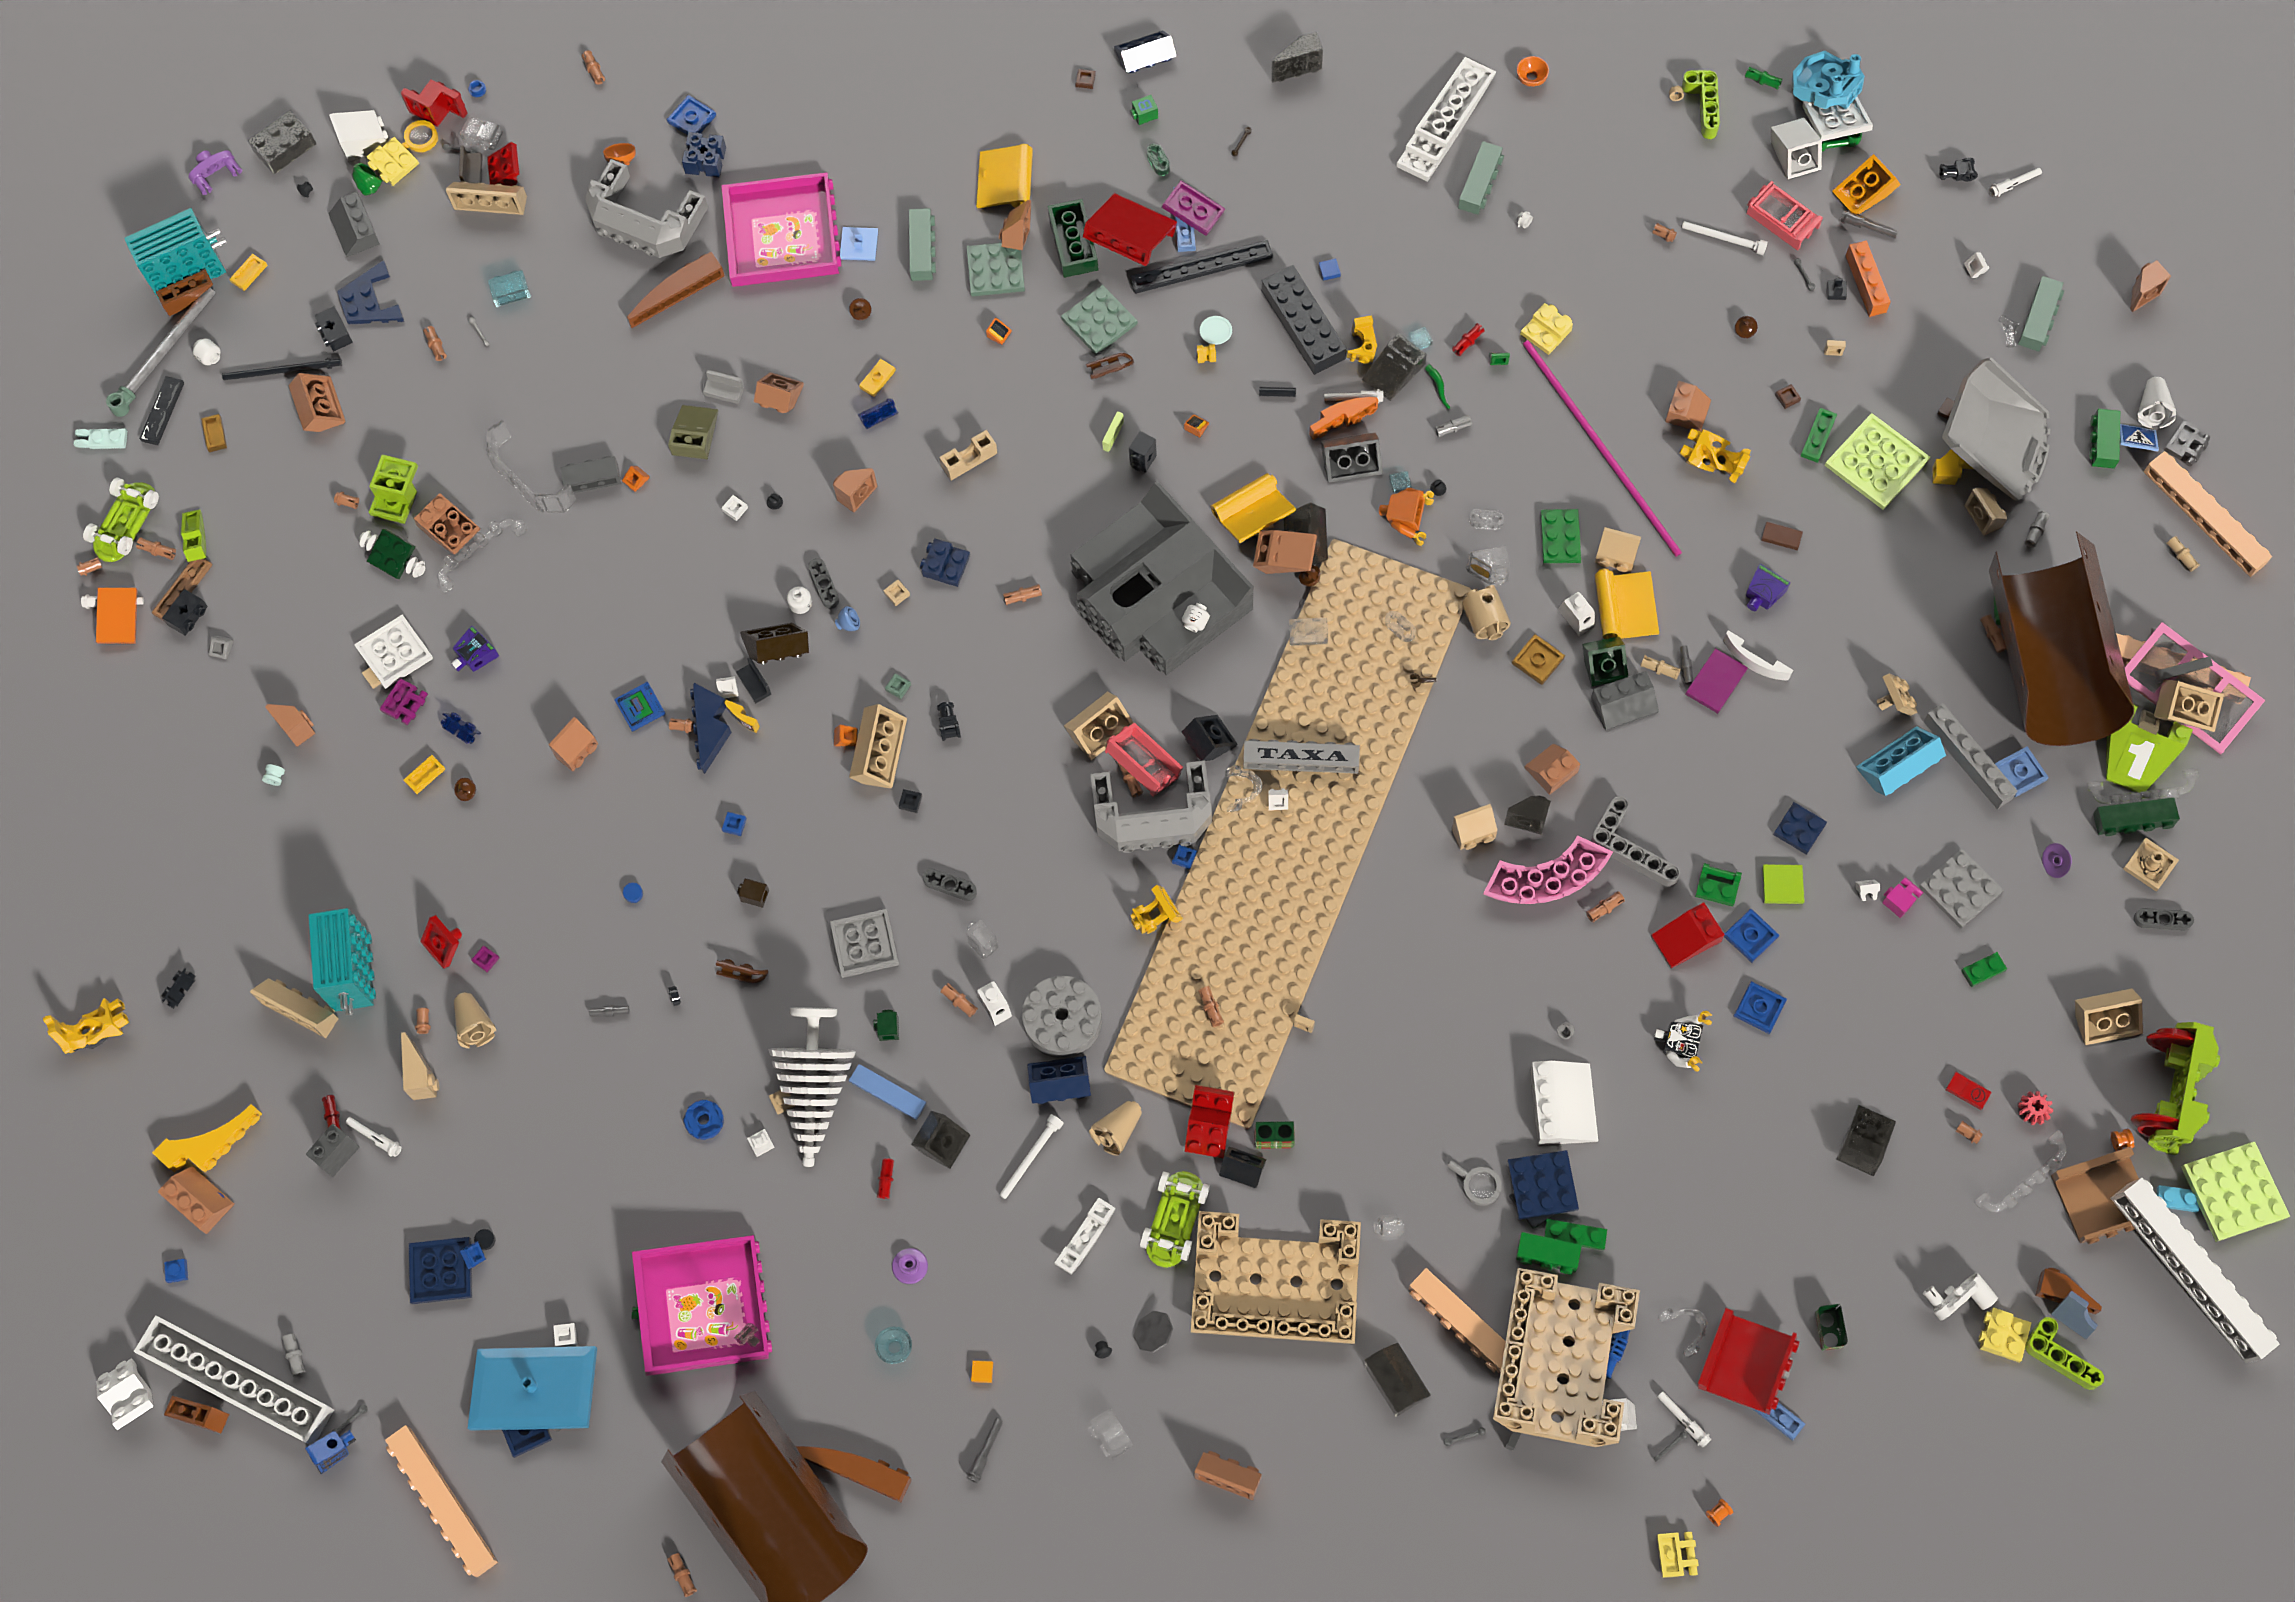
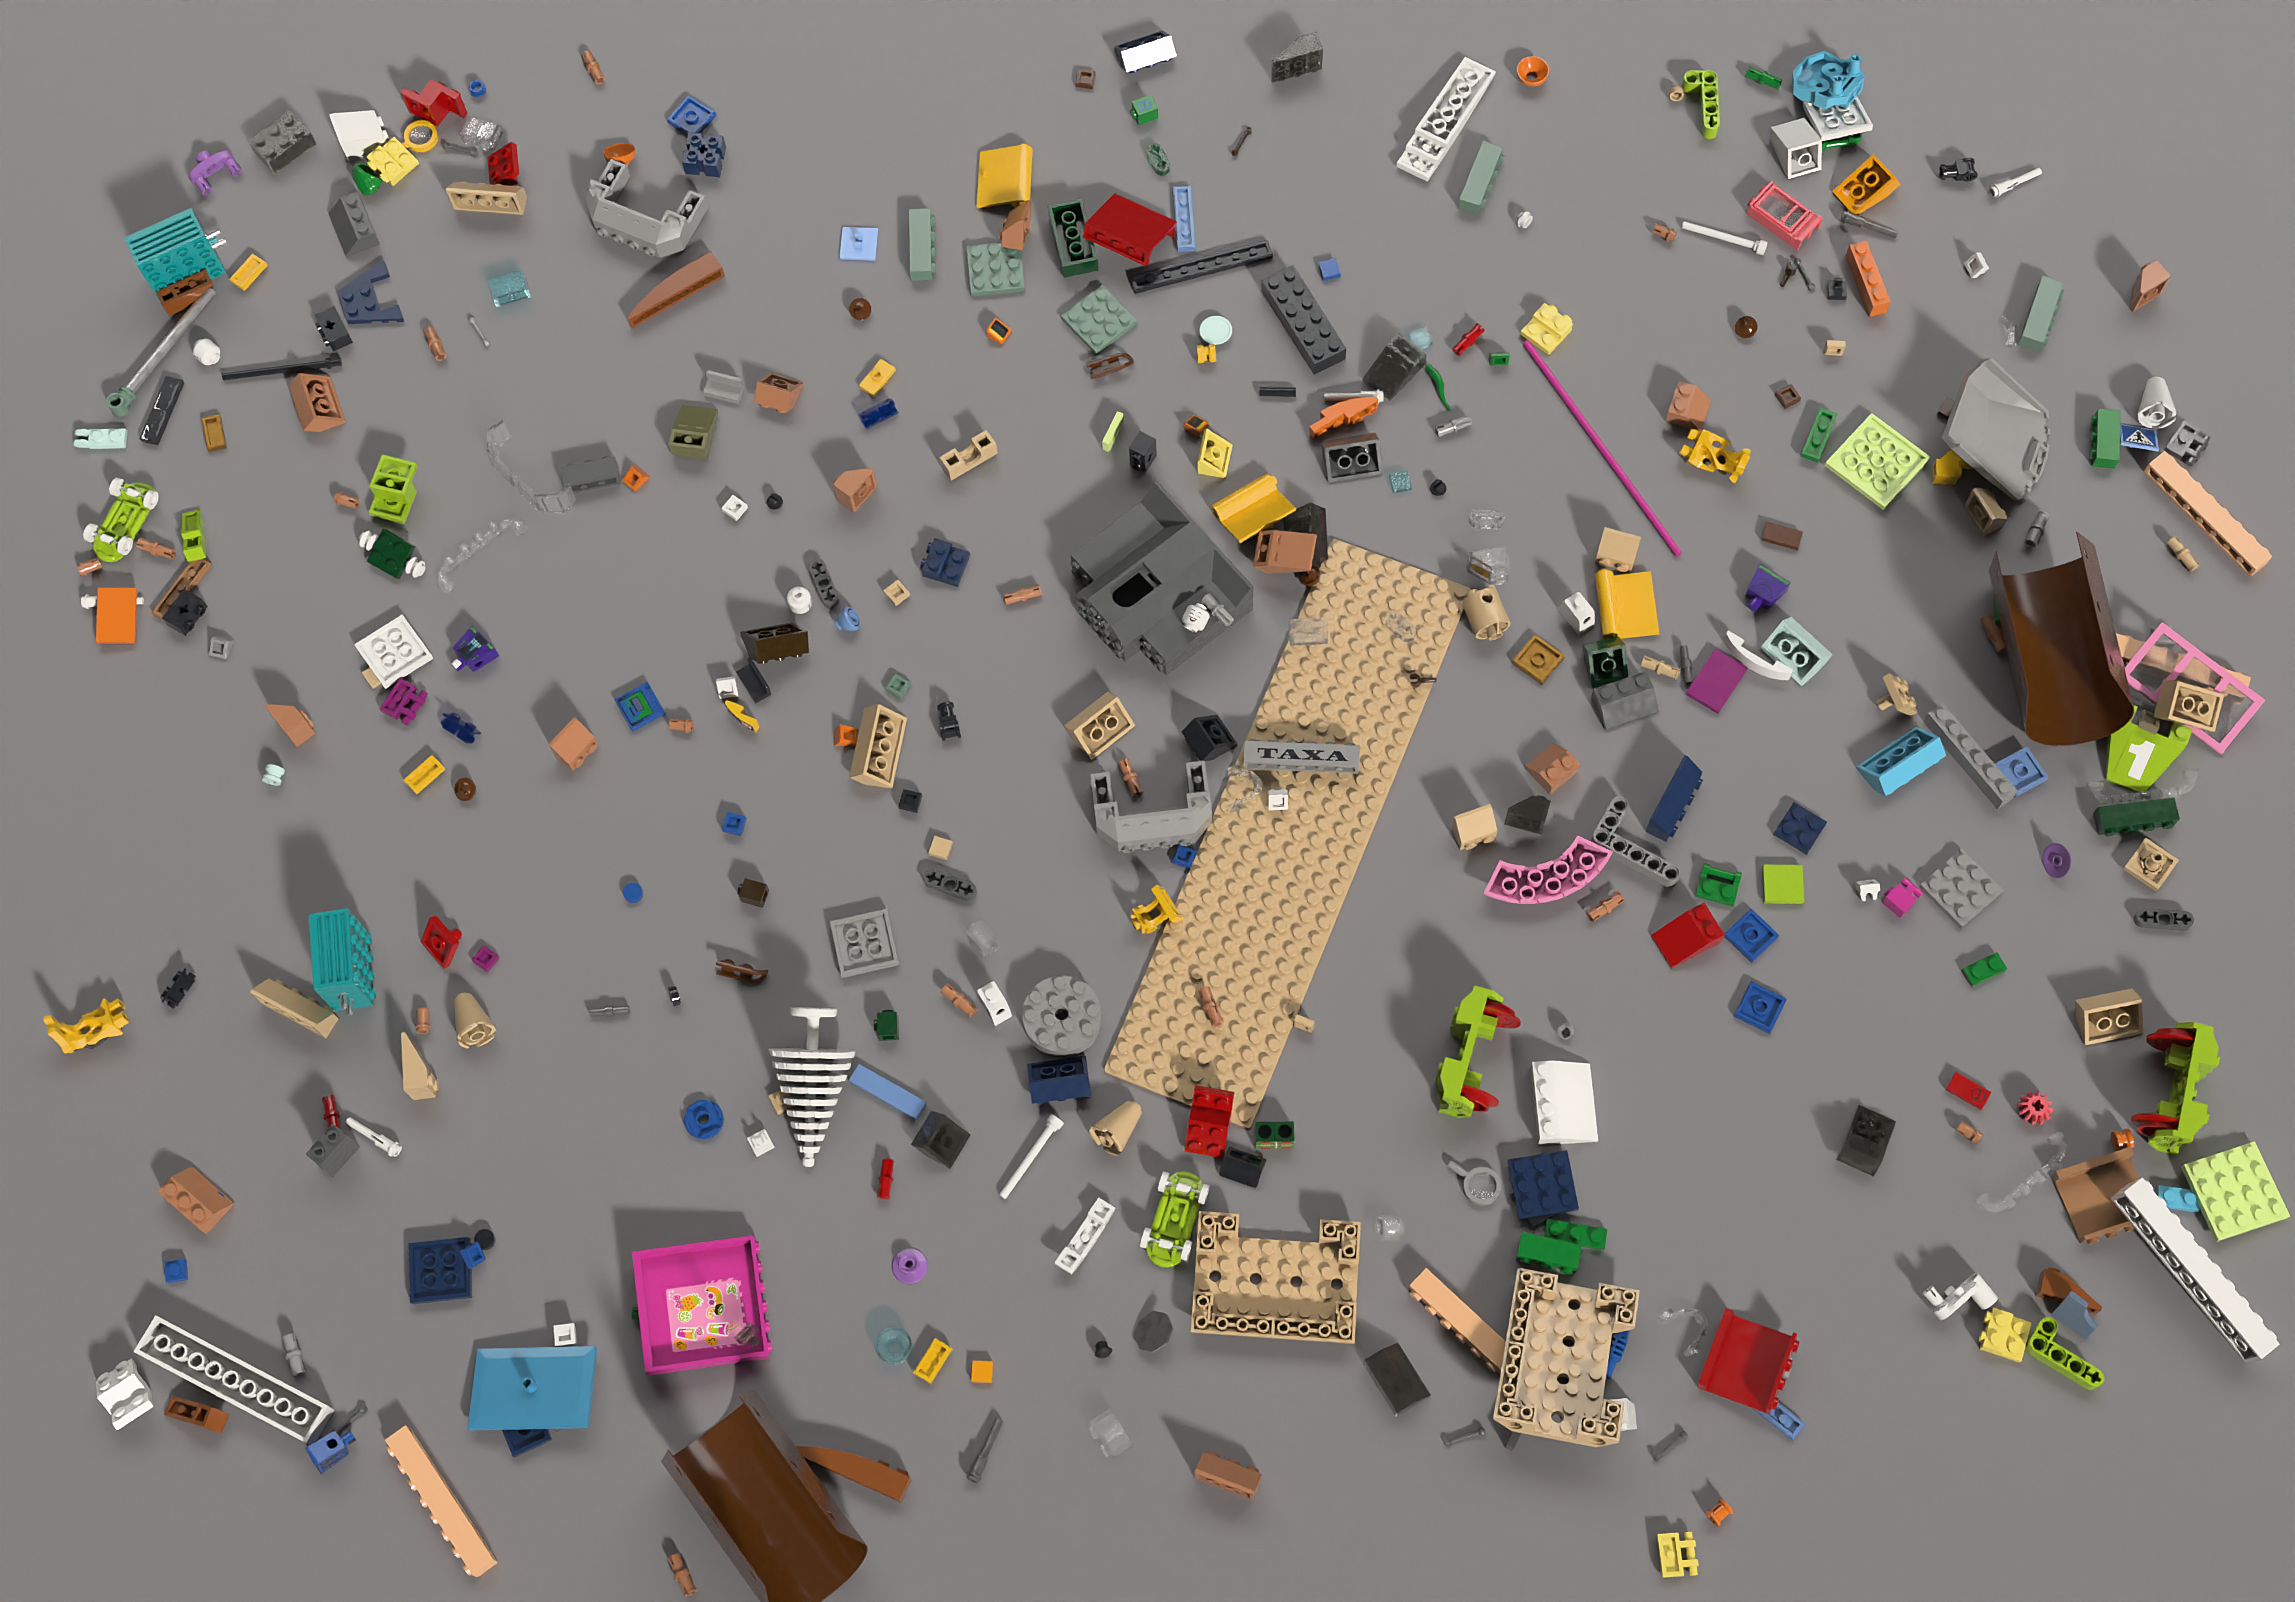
(208, 1147): yellow arch -> none
(304, 189): black piece -> none
(446, 524): nougat slope -> none
(470, 166): dark brown panel -> none
(710, 731): dark blue slope -> none
(781, 229): dark pink panel -> none
(932, 1360): none -> yellow plate
(940, 848): none -> tan tile
(1143, 758): coral door -> none
(1193, 208): magenta tile -> none
(1214, 455): none -> light yellow slope
(1217, 609): none -> light grey axle
(1363, 329): yellow tile -> none
(1406, 512): orange torso -> none
(1476, 1017): none -> lime piece
(1560, 536): green plate -> none
(1675, 799): none -> dark blue slope
(1683, 1040): torso -> none
(1691, 1427): white pin -> none
(1789, 272): none -> dark brown hand
(1796, 650): none -> light aqua slope
(1838, 1323): dark green piece -> none
(2183, 668): dark grey beam -> none

